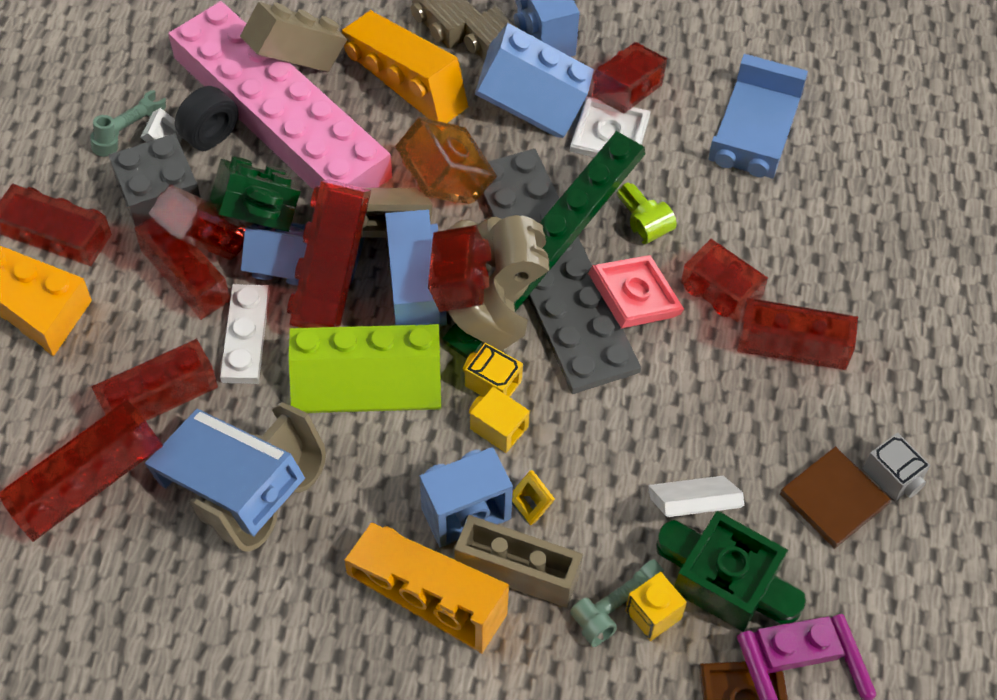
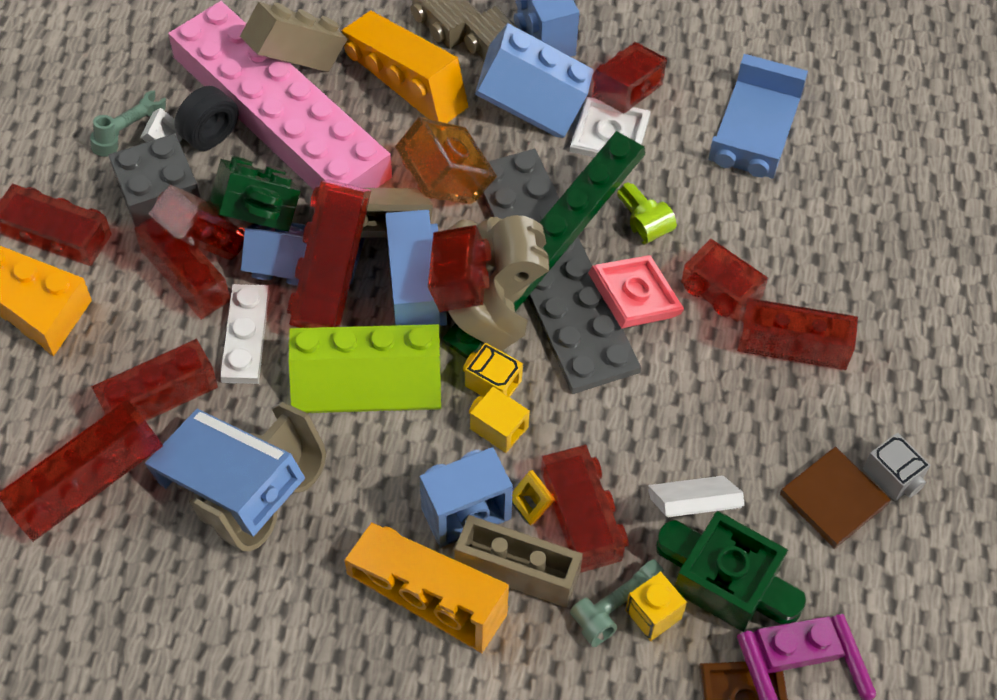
(584, 507): none -> clear red brick

